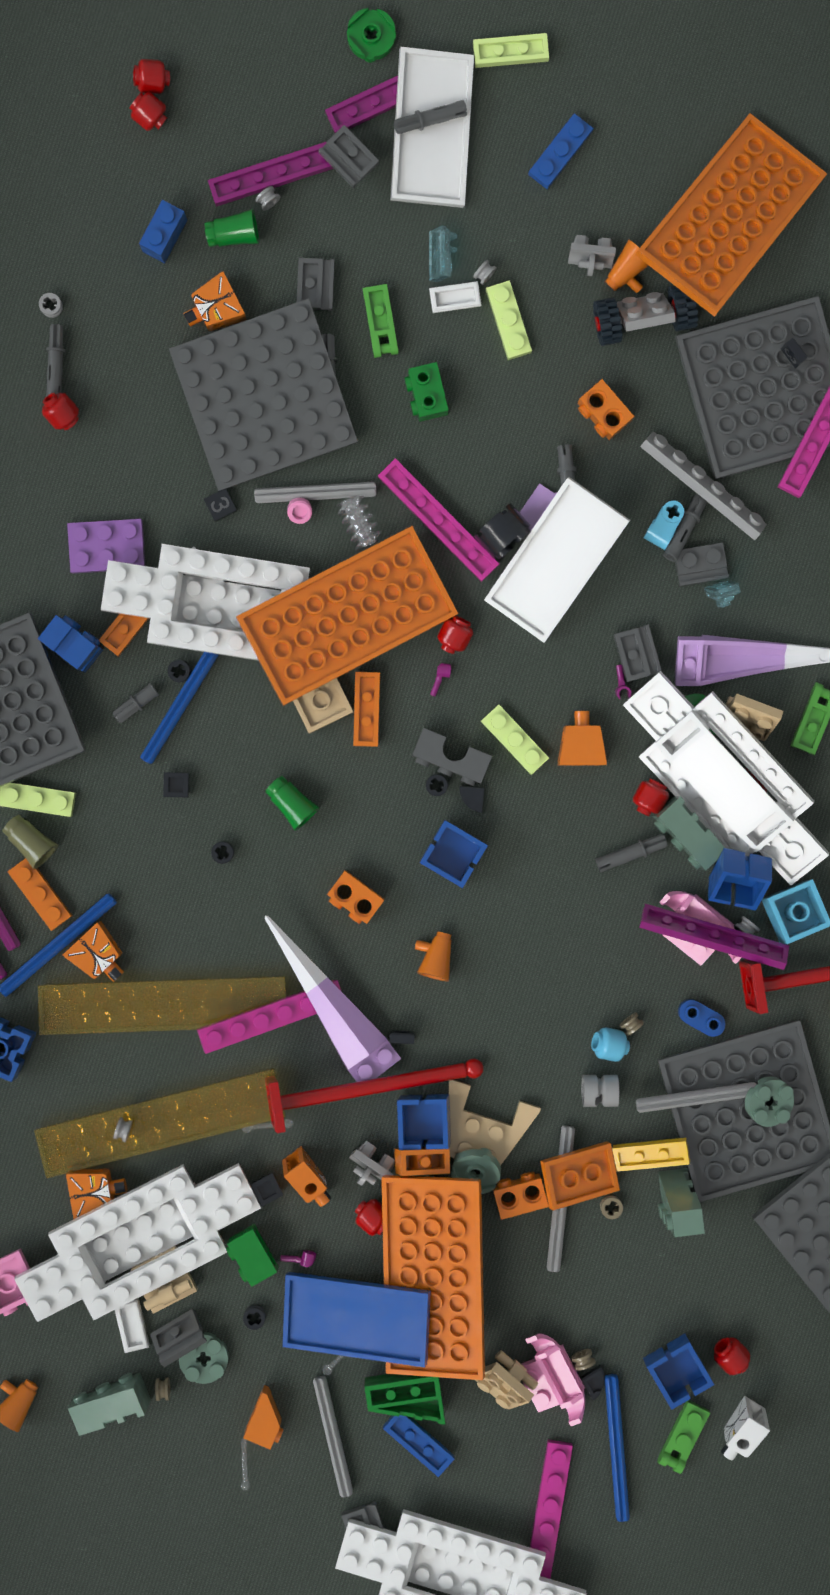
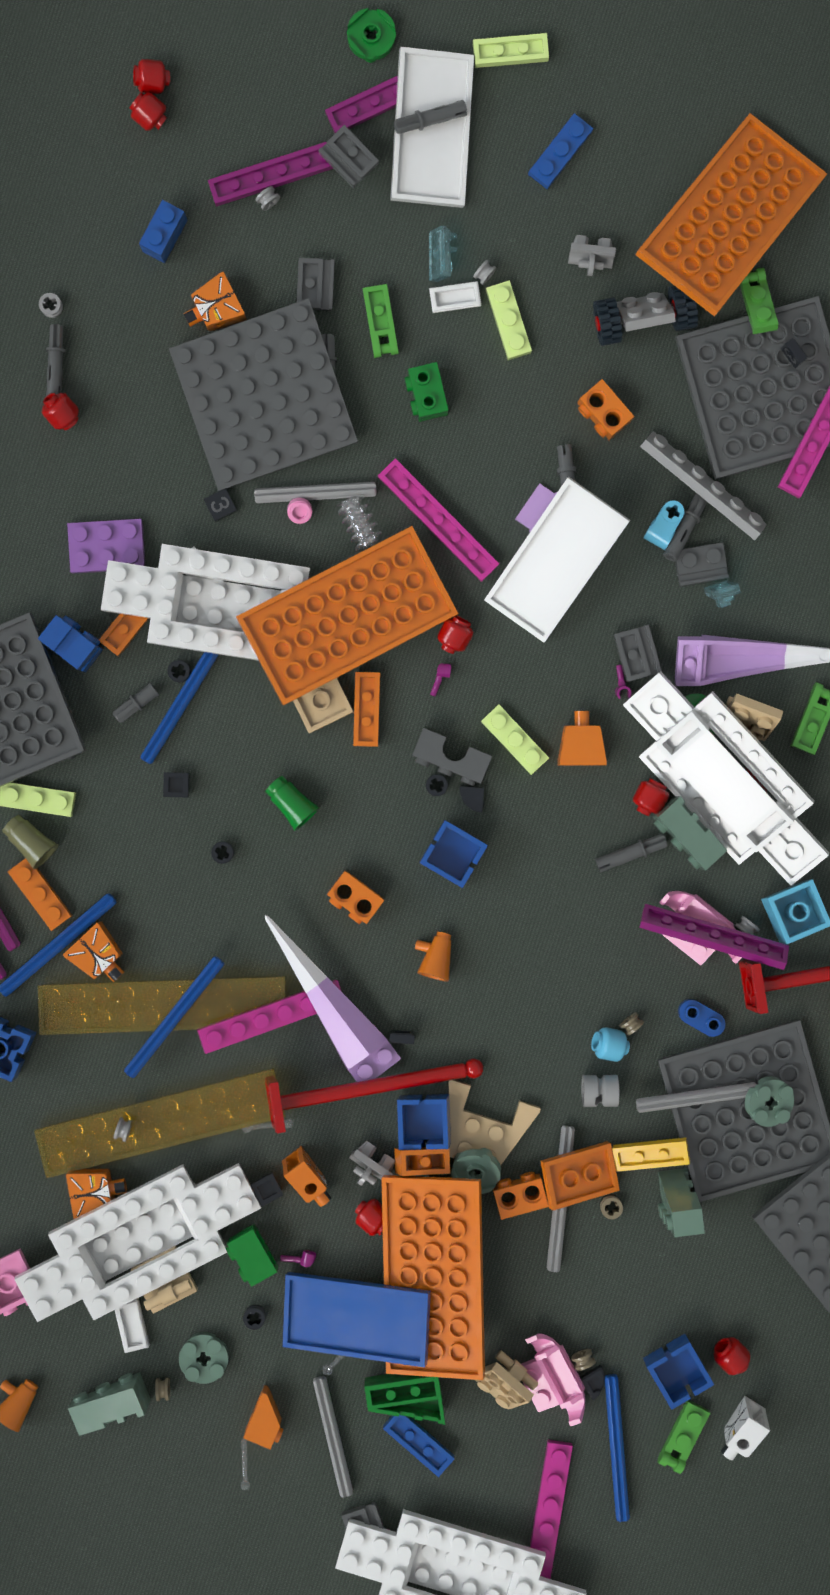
(174, 1017): none -> blue axle
(178, 1337): dark grey plate -> none
(233, 230): green plant -> none
(503, 531): black brick -> none
(626, 268): orange piece -> none
(749, 873): blue piece -> none
(759, 302): none -> bright green plate

